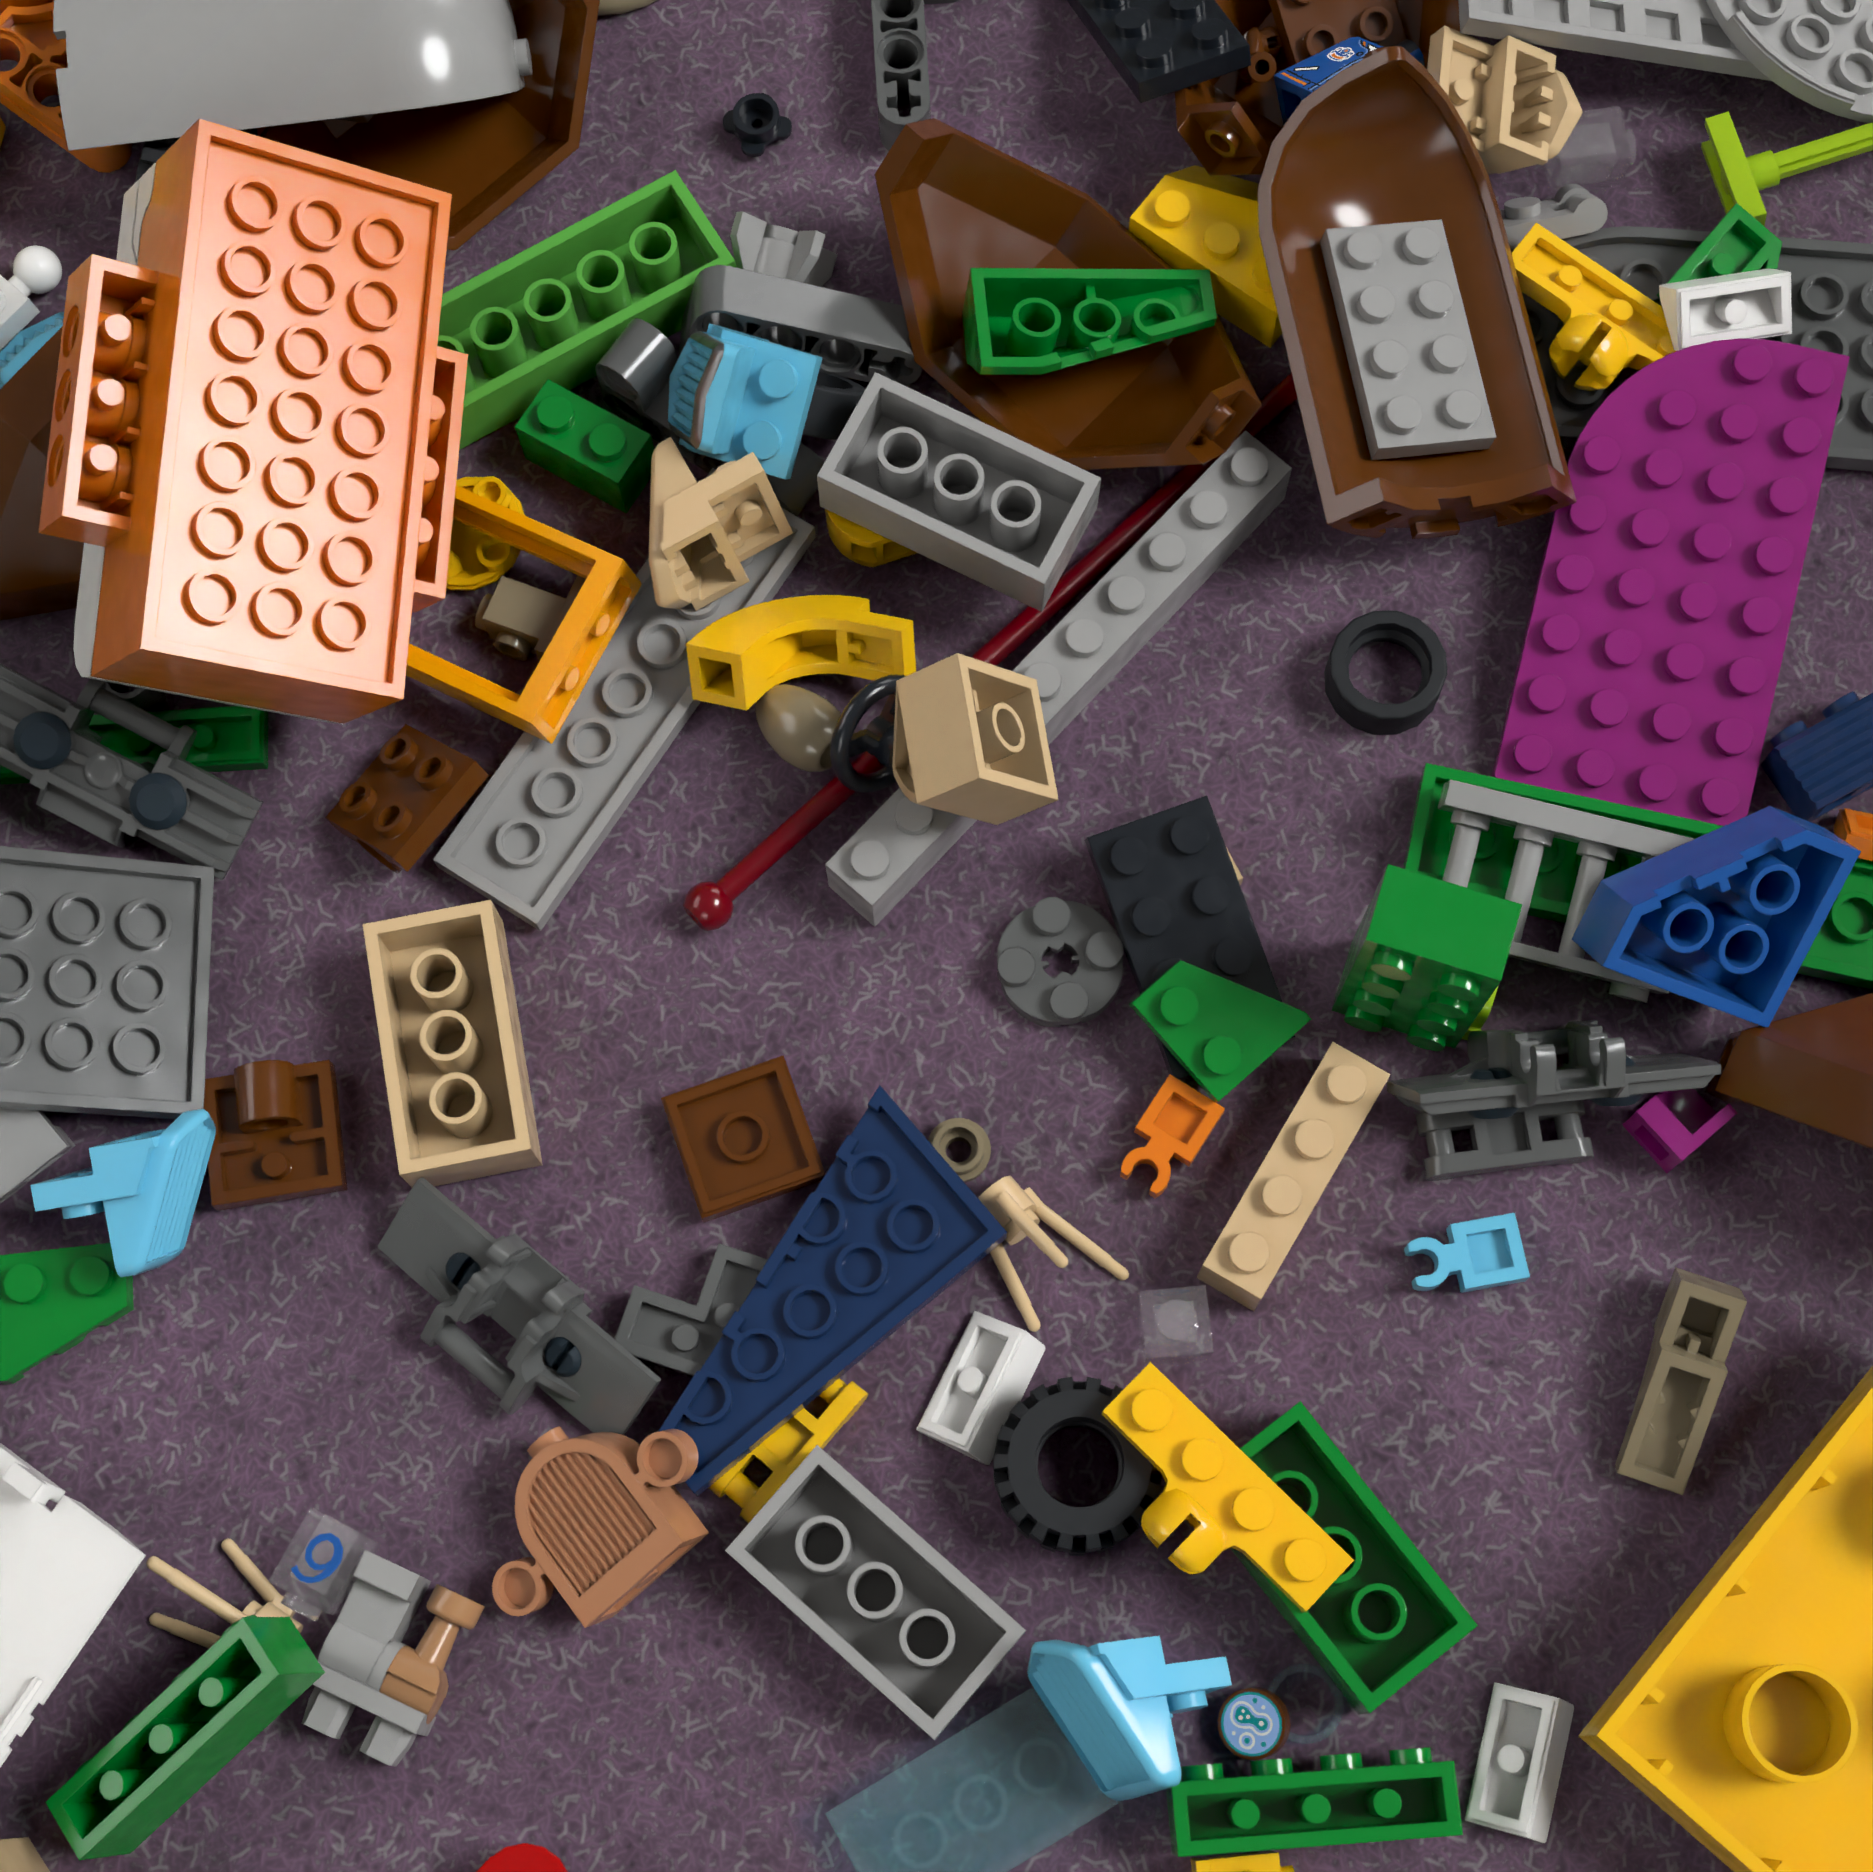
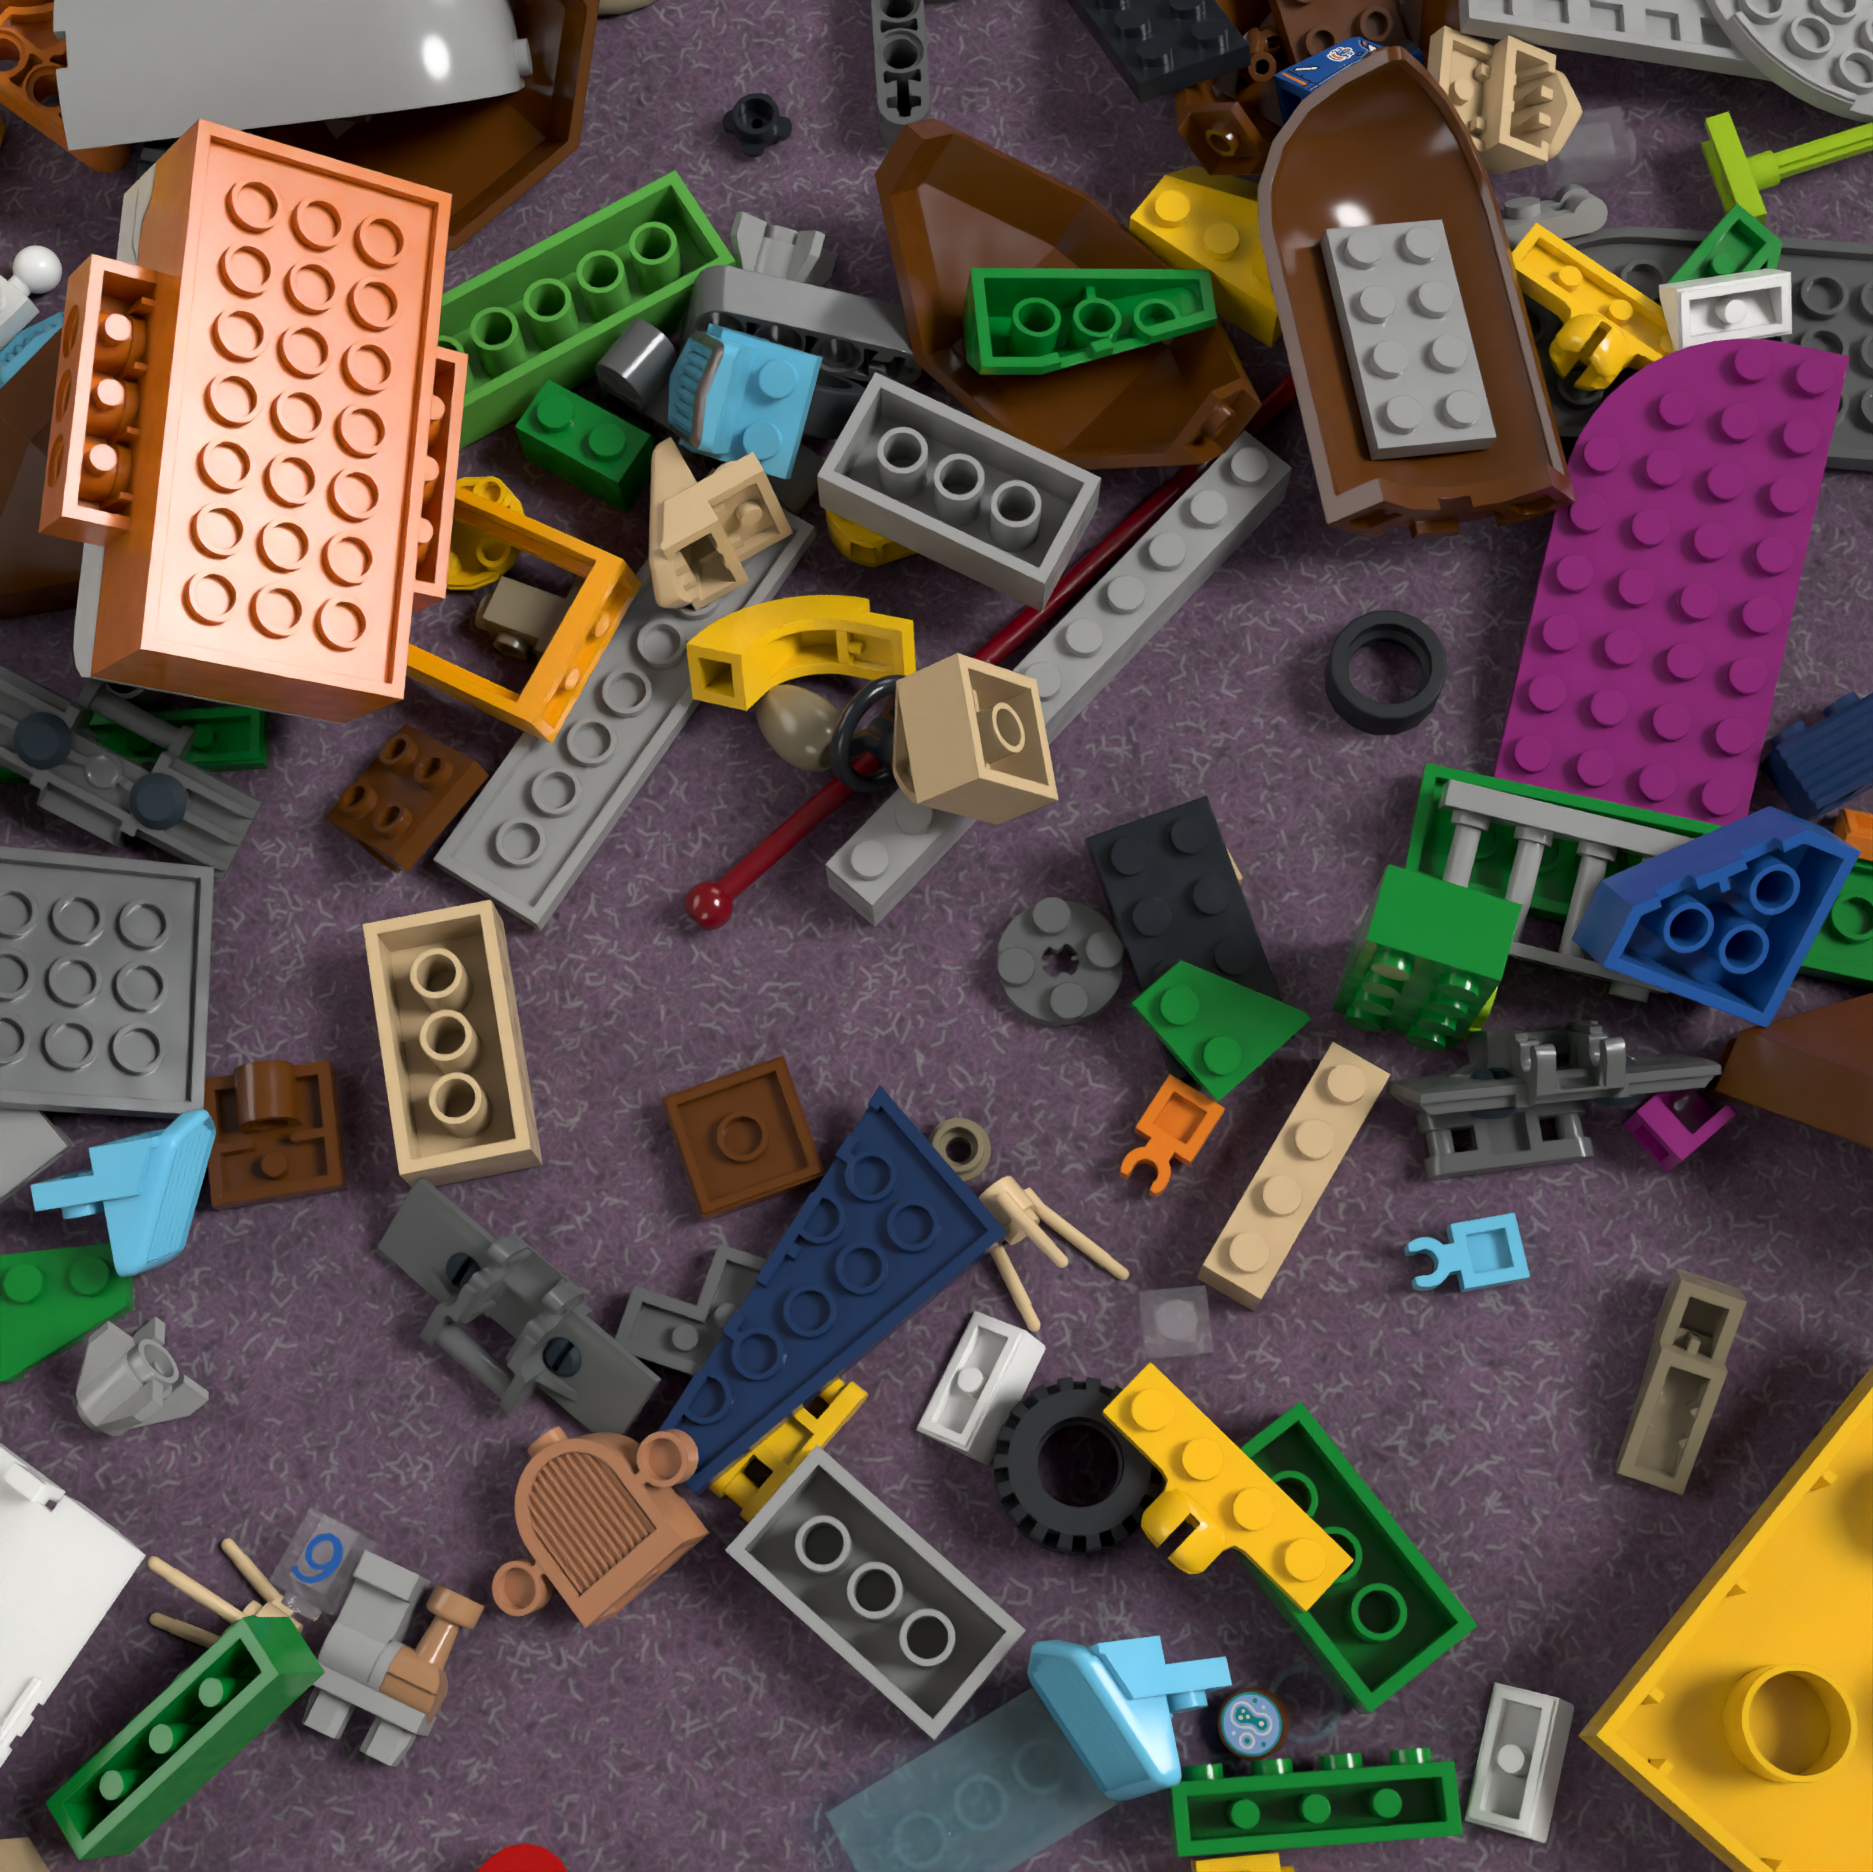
(132, 1381): none -> light grey brick

